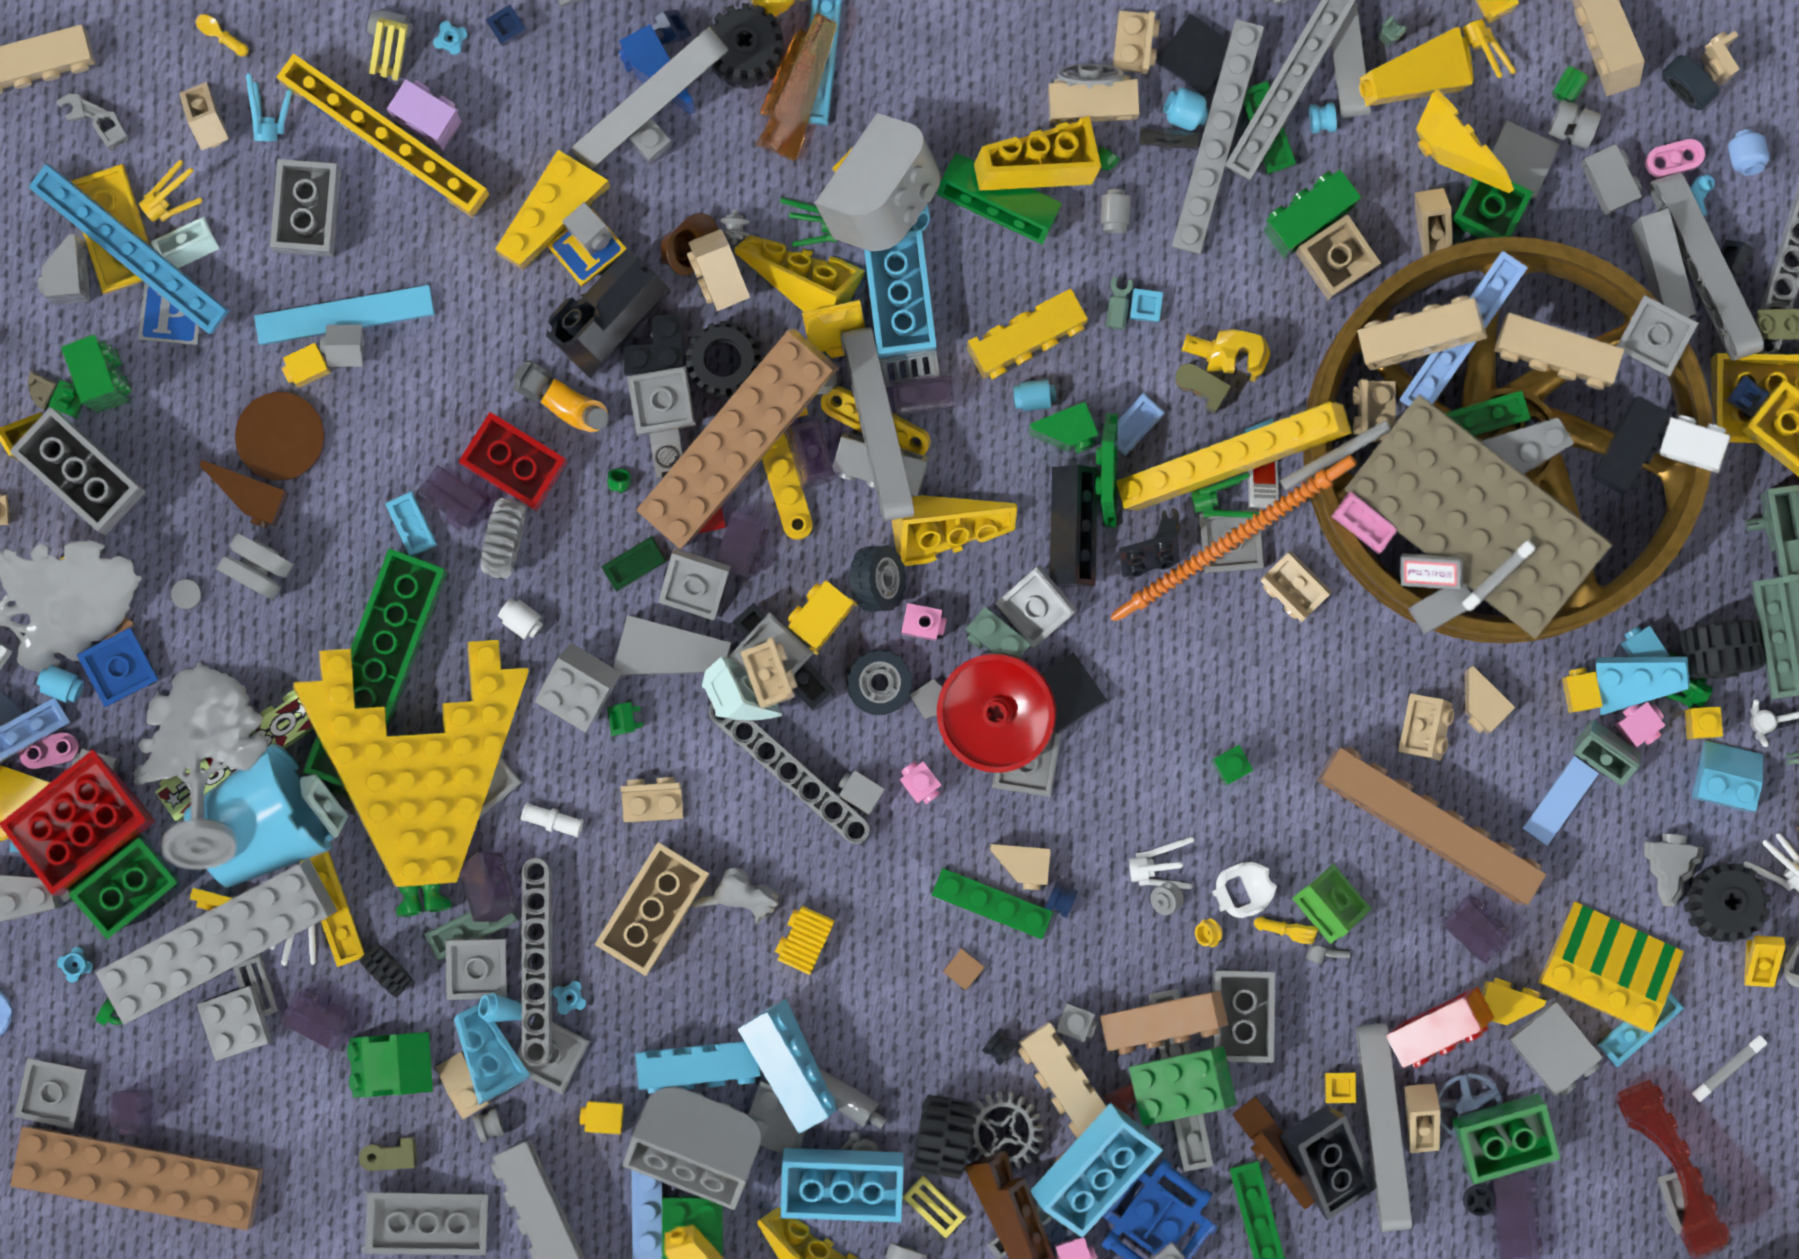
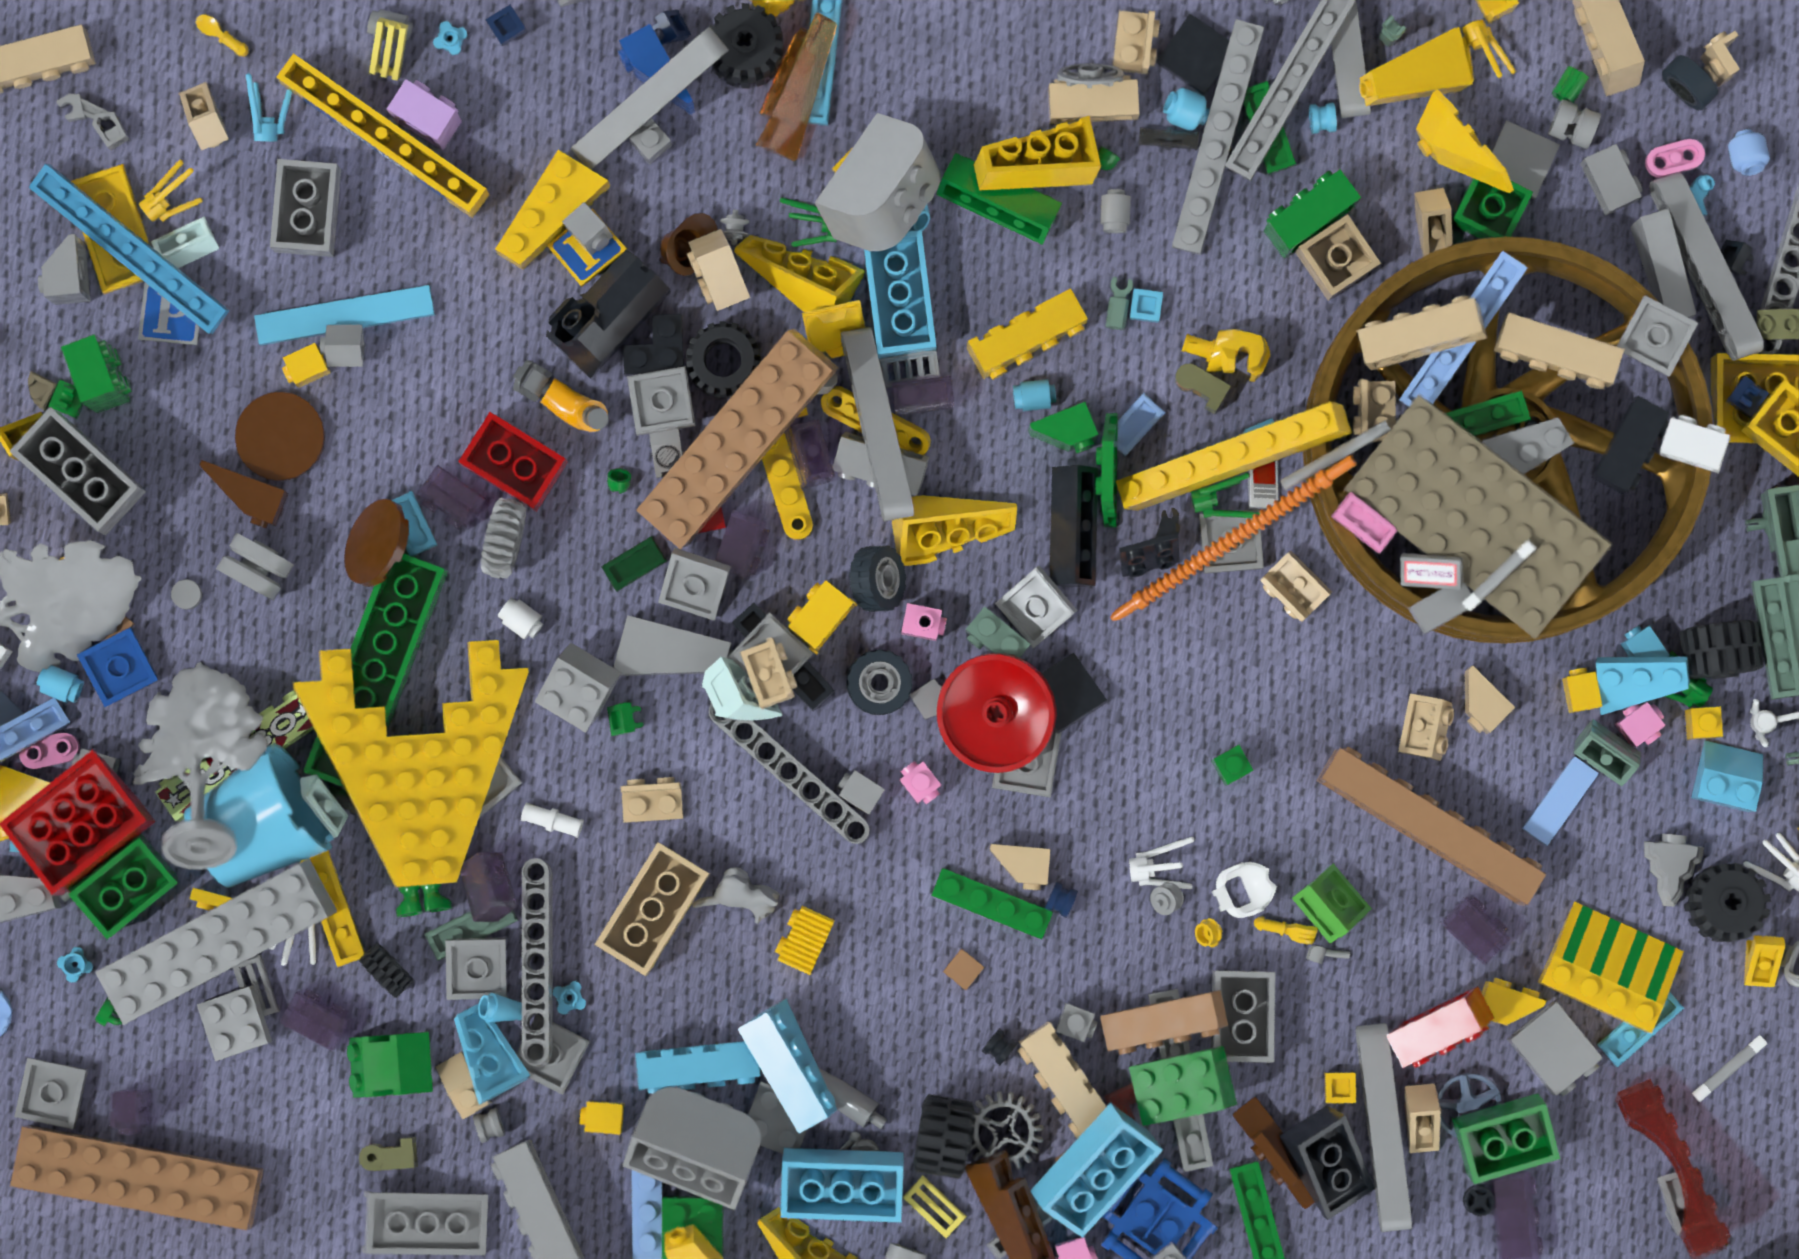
(376, 542): none -> reddish brown tile

